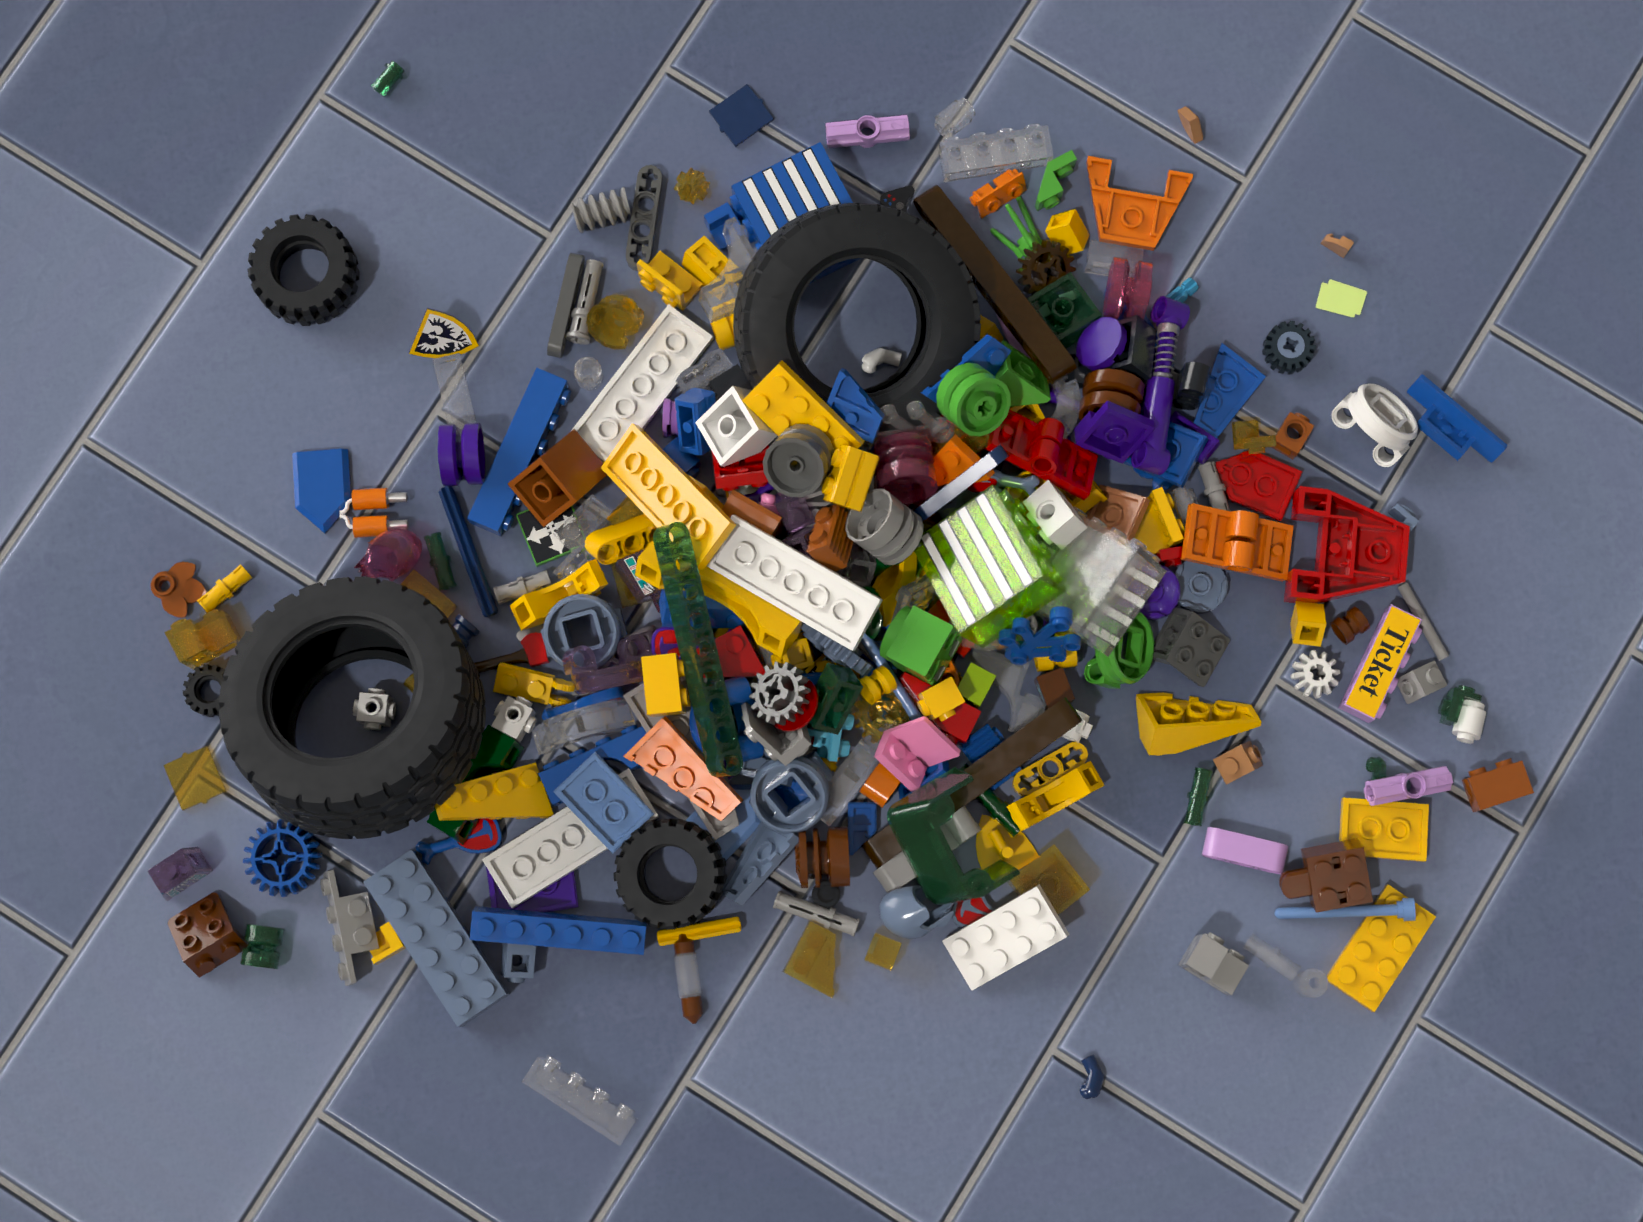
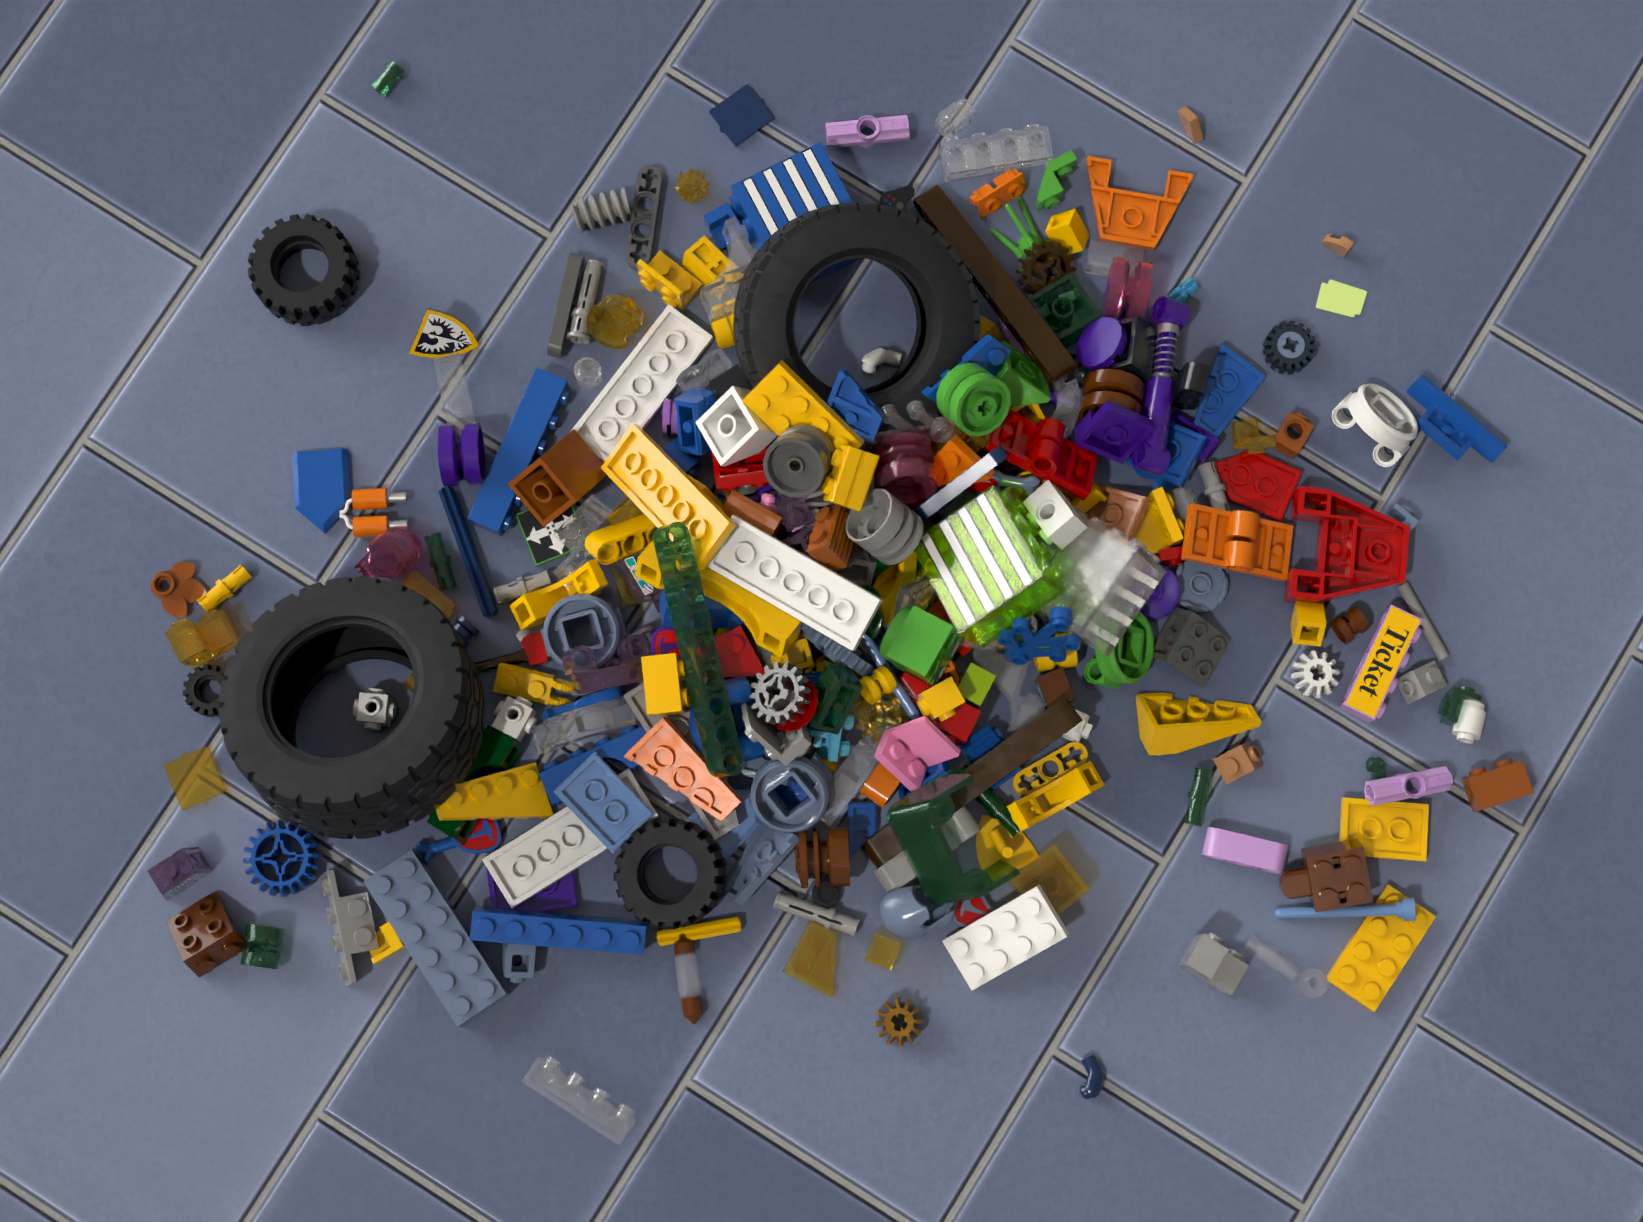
(908, 1018): none -> pearl gold gear

